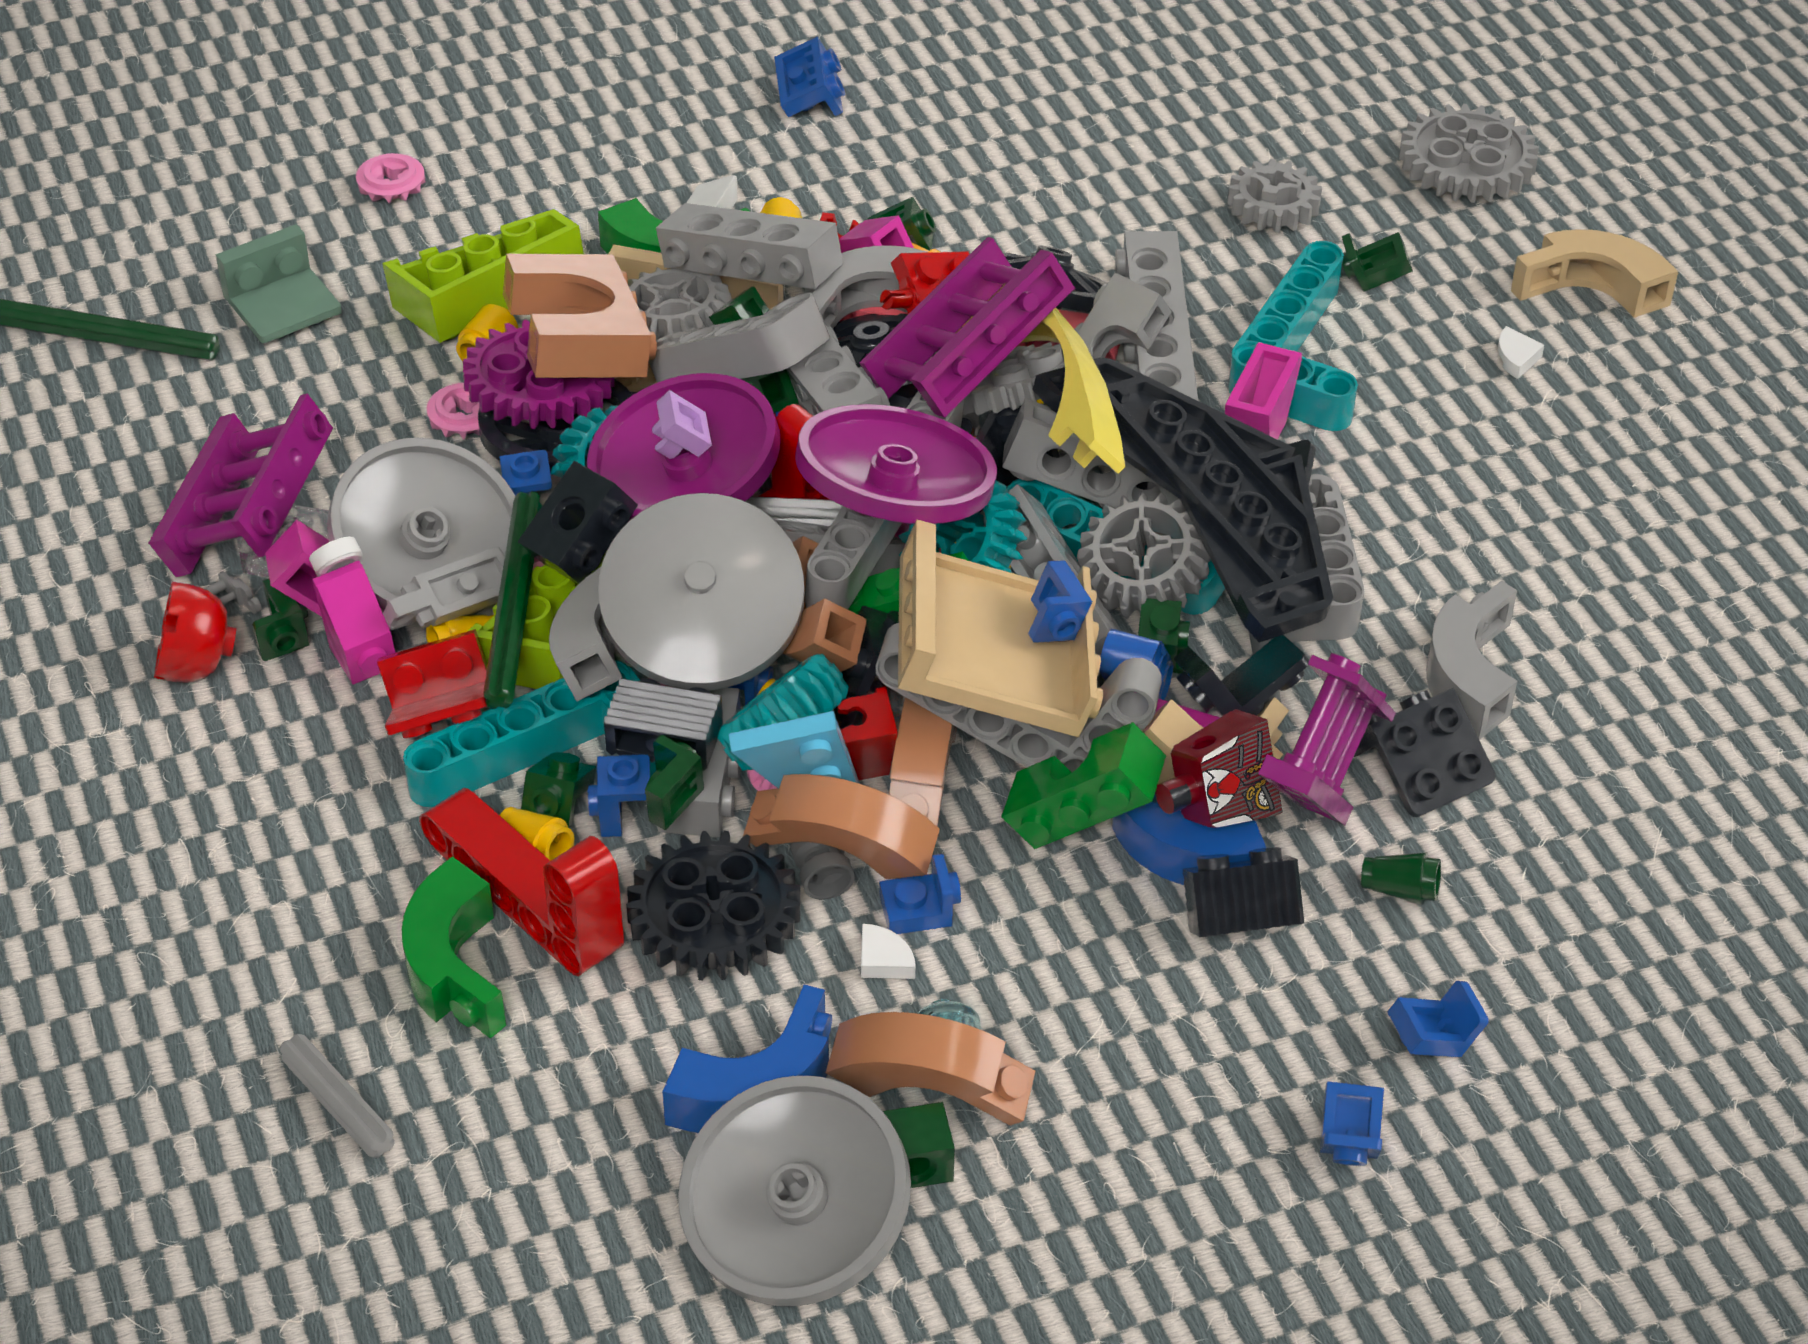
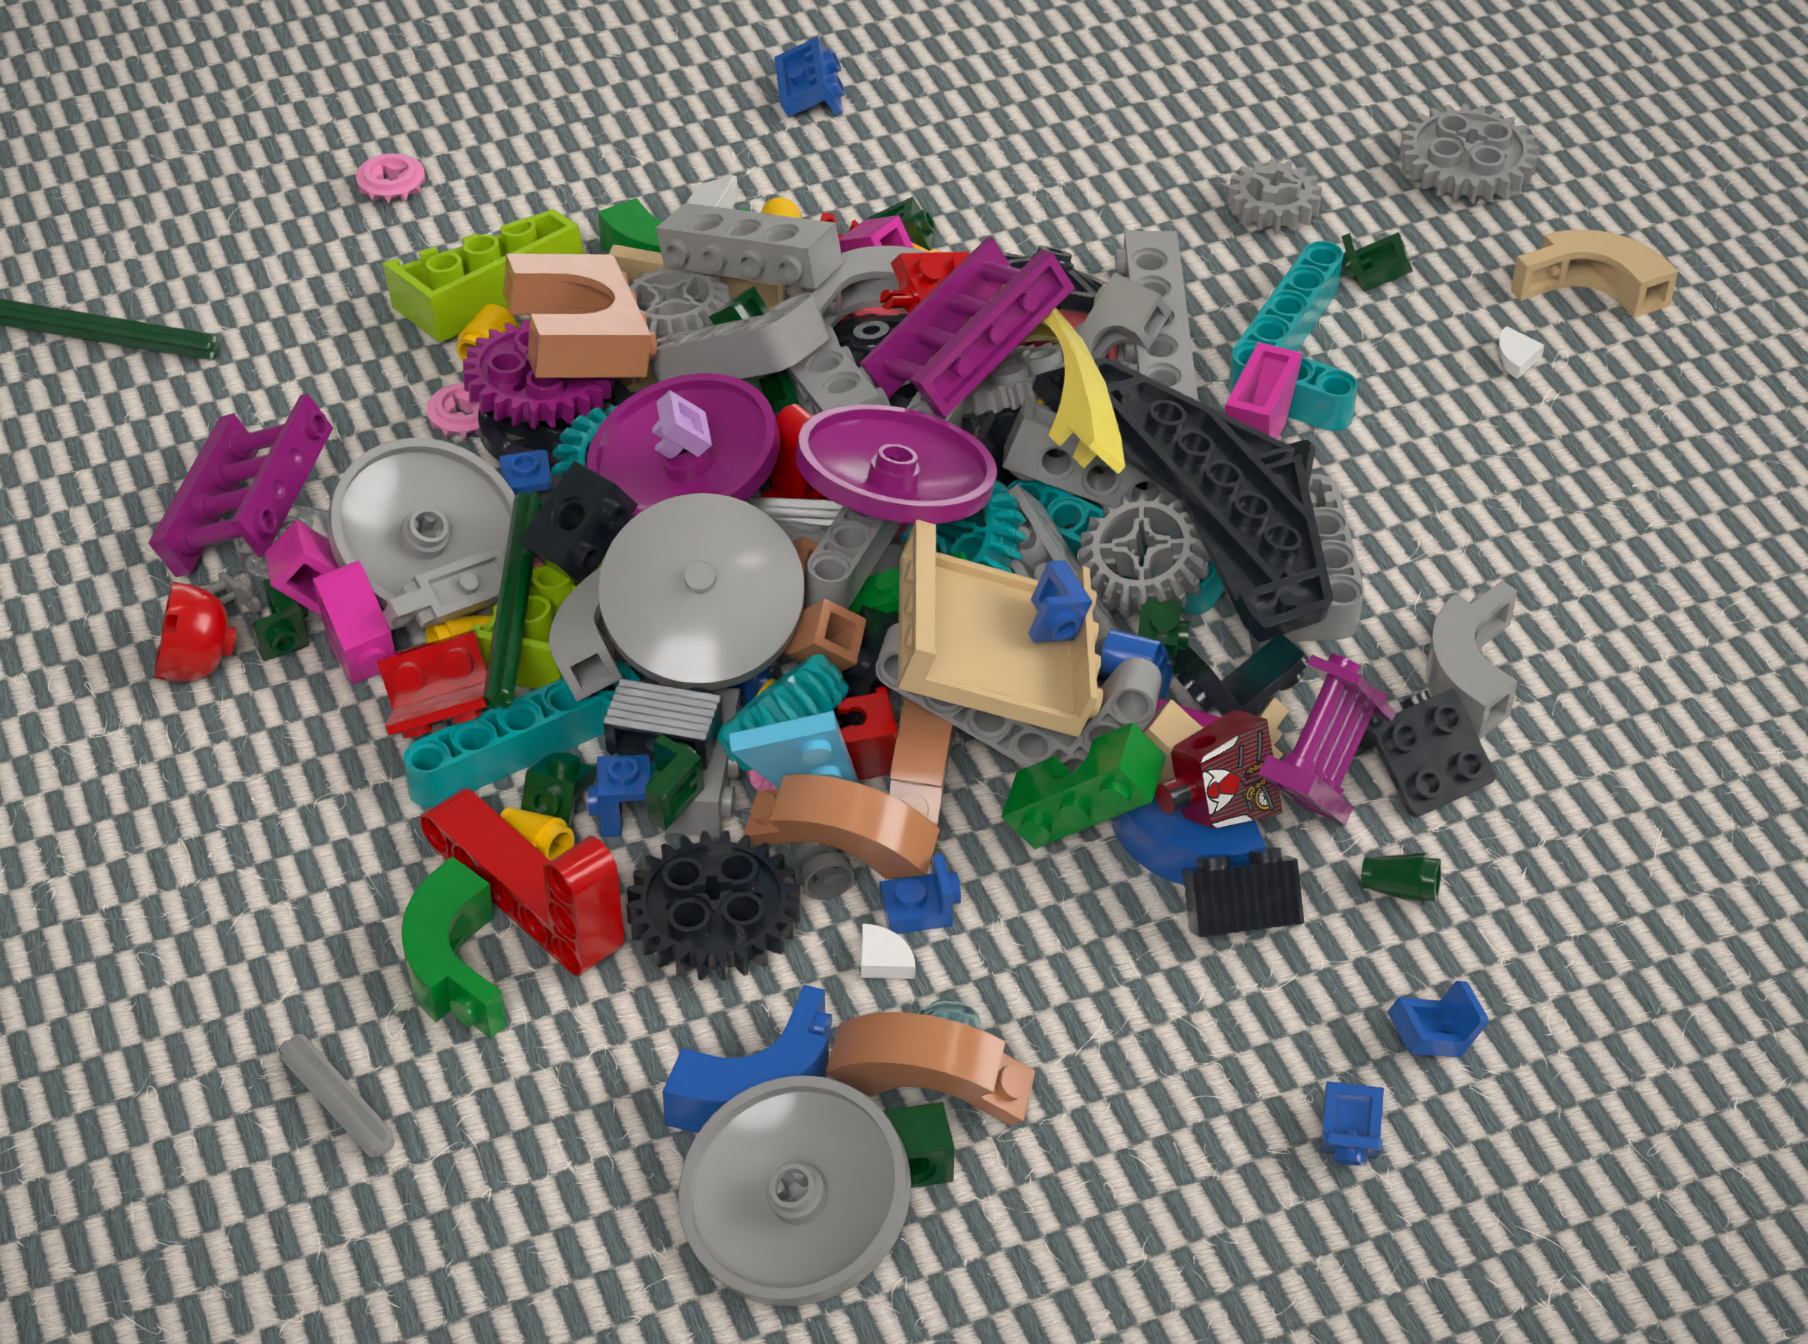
(274, 285): sand green bracket -> none
(335, 555): white tile -> none

